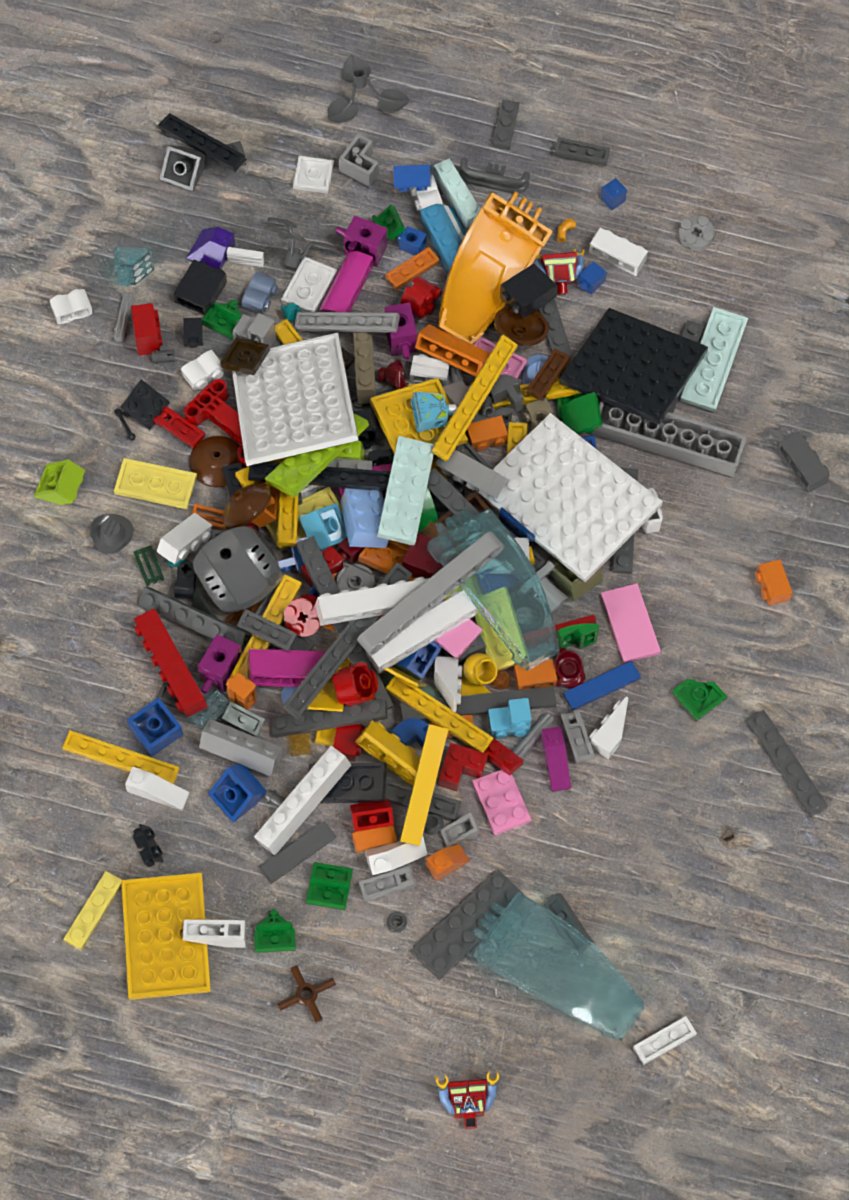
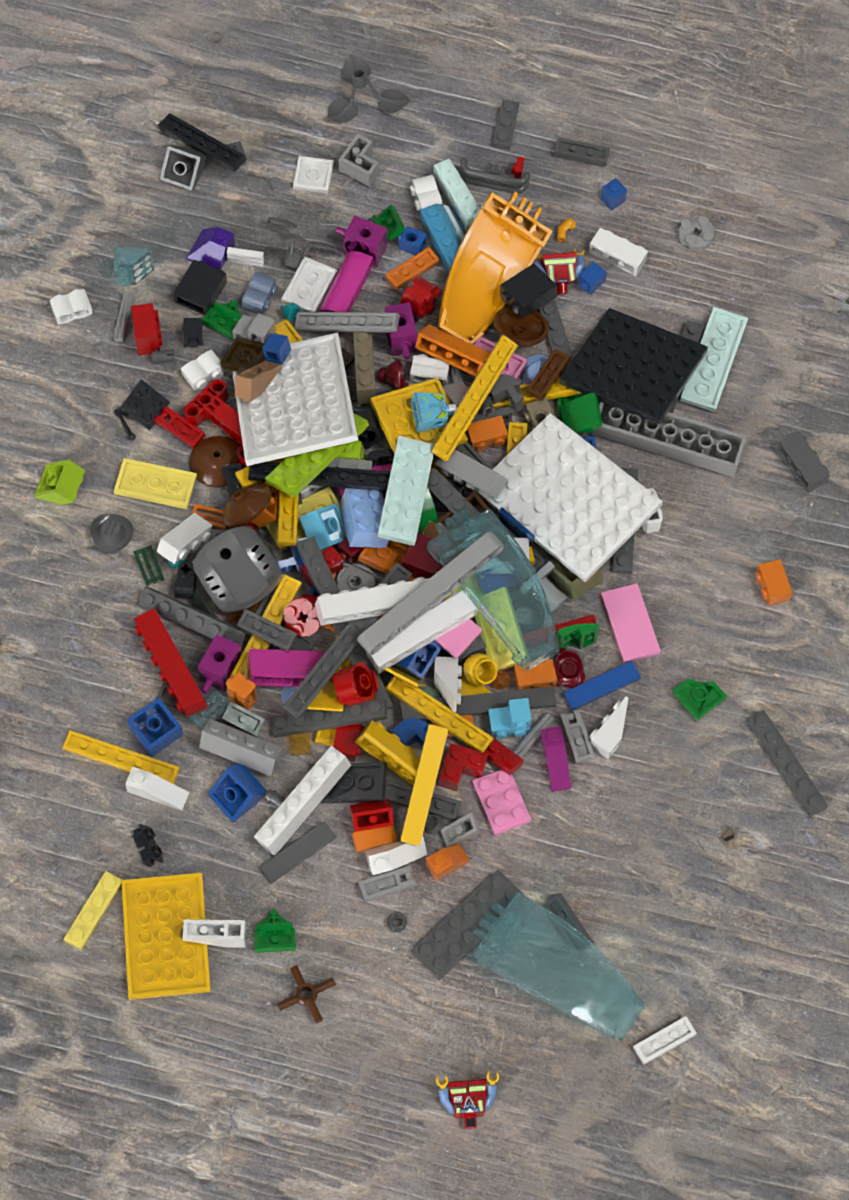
(255, 380): none -> medium nougat slope
(276, 348): none -> blue brick
(329, 886): green slope -> none
(412, 176): blue slope -> none
(517, 168): none -> red plate

